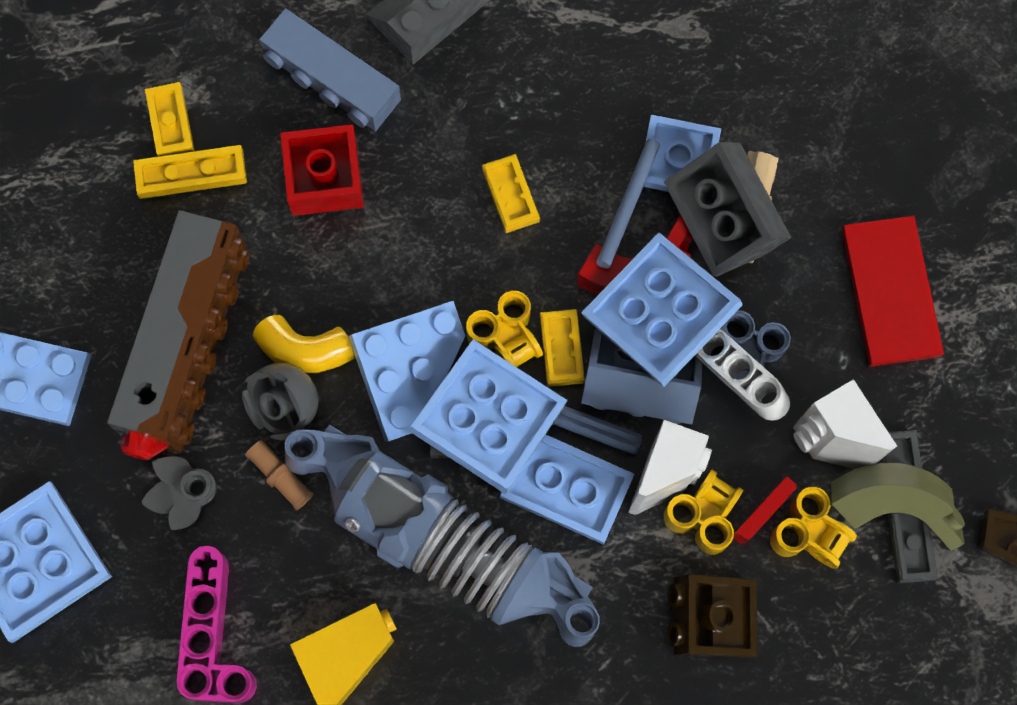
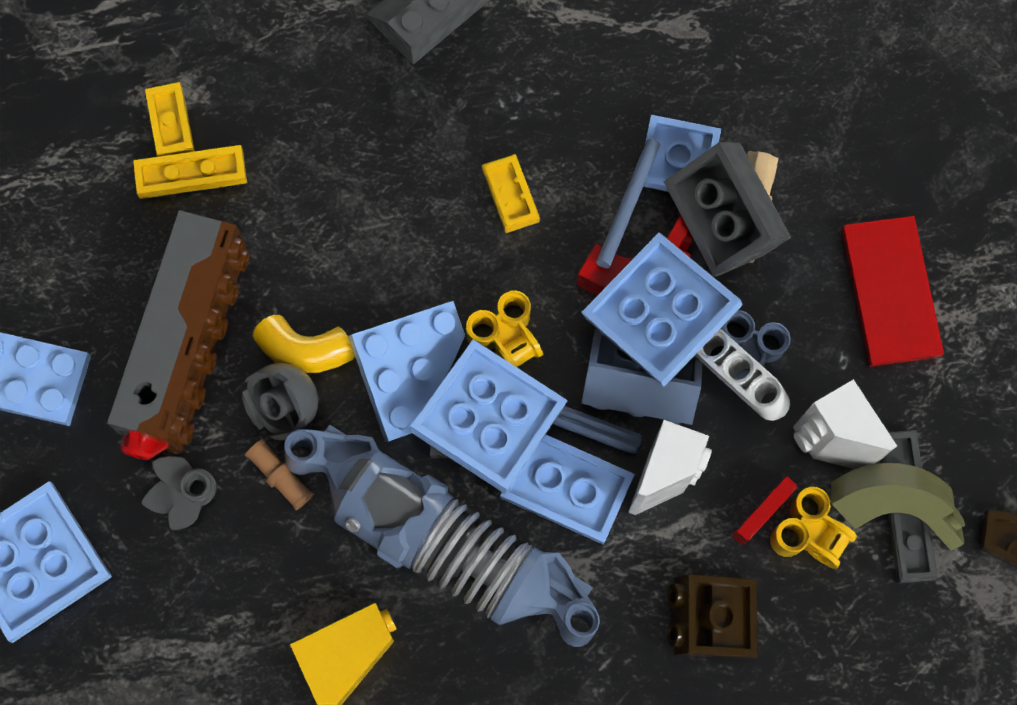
(213, 624): dark pink beam -> none
(322, 170): red brick -> none
(330, 70): sand blue brick -> none
(562, 347): yellow plate -> none
(708, 509): yellow piece -> none

